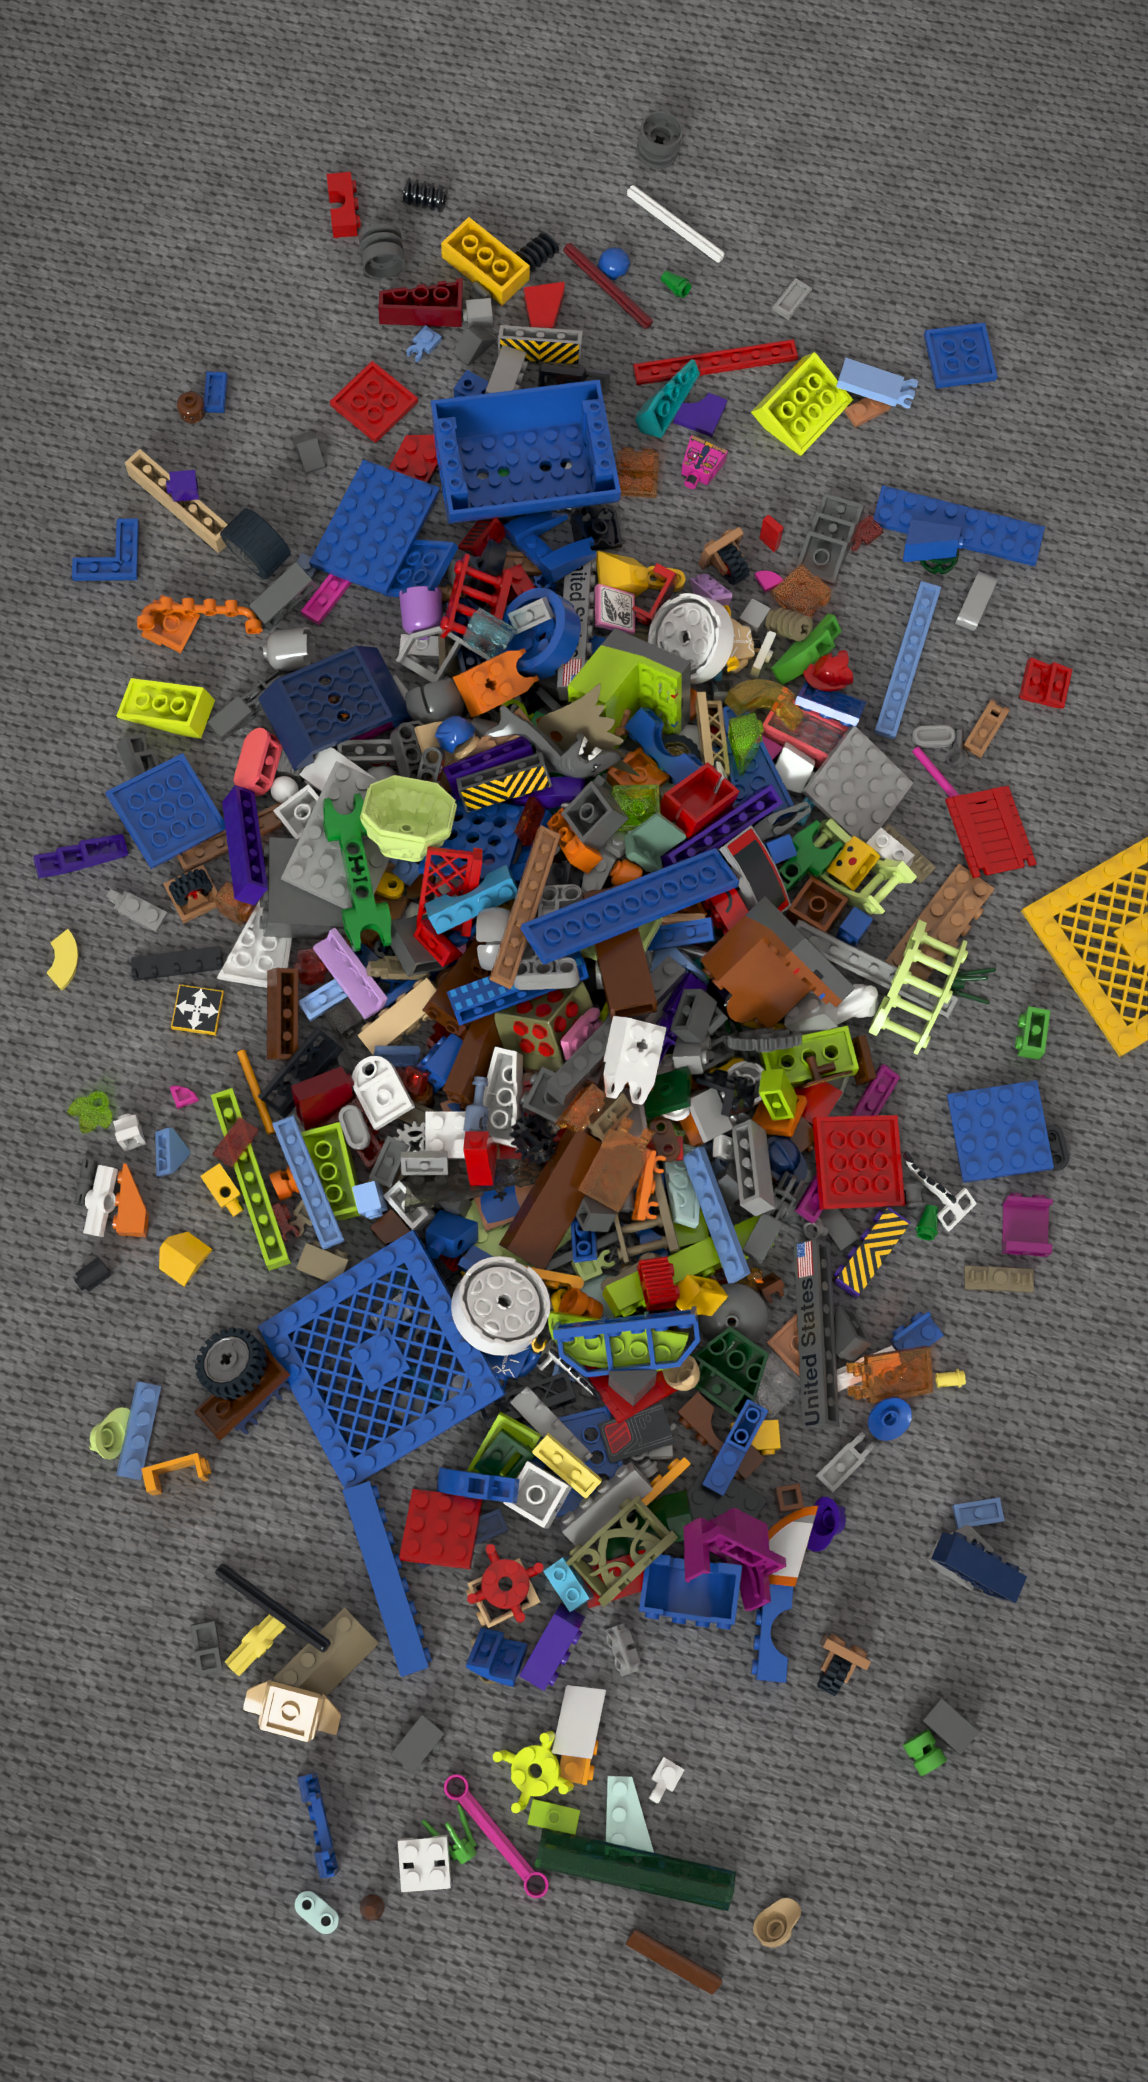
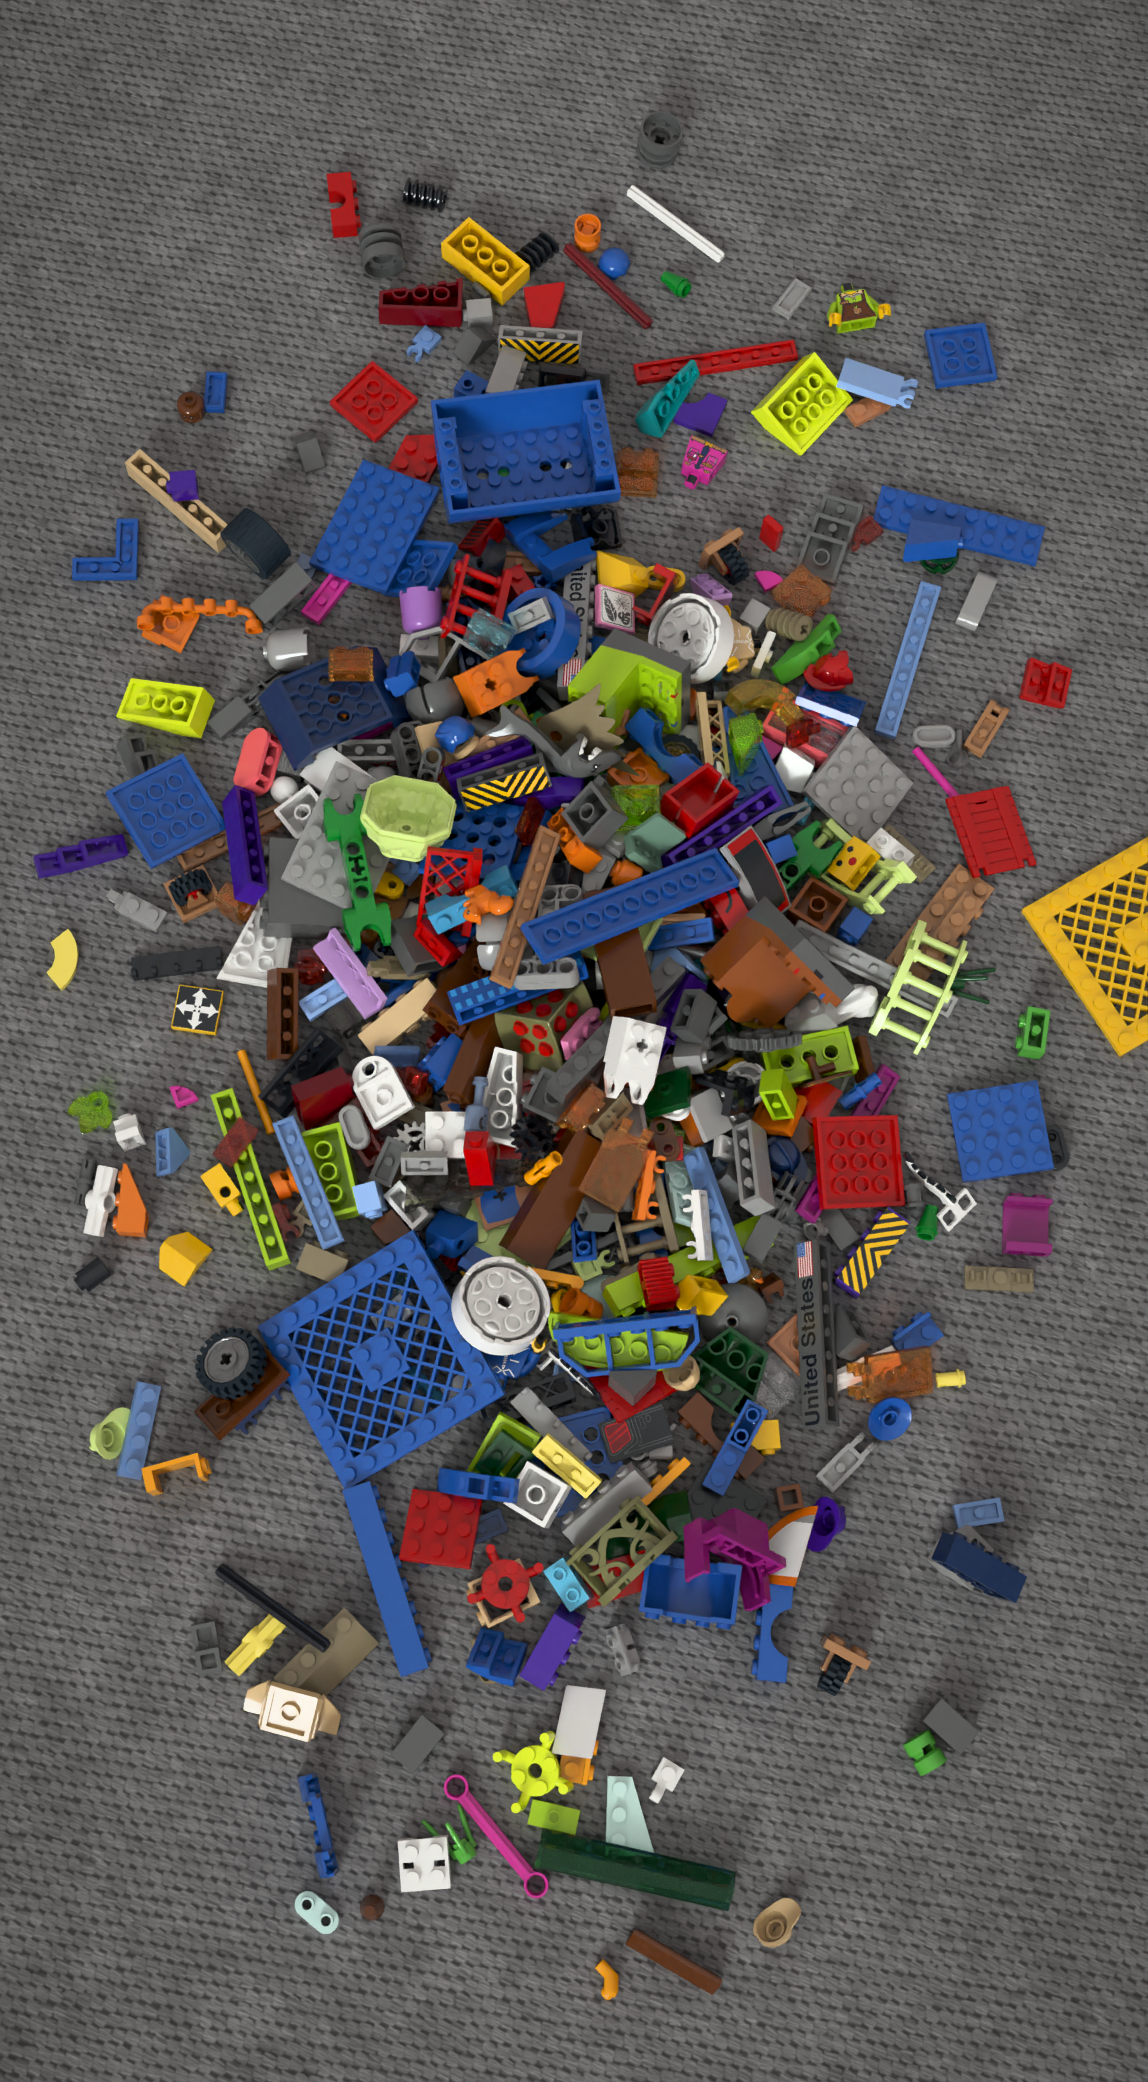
(351, 664): none -> clear orange brick
(402, 673): none -> blue brick
(484, 901): none -> orange animal
(535, 1174): none -> light orange pin
(587, 233): none -> orange wheel
(611, 1980): none -> light orange arm
(700, 1225): none -> white plate
(799, 732): none -> clear red plate
(855, 310): none -> torso
(860, 1091): none -> blue pin

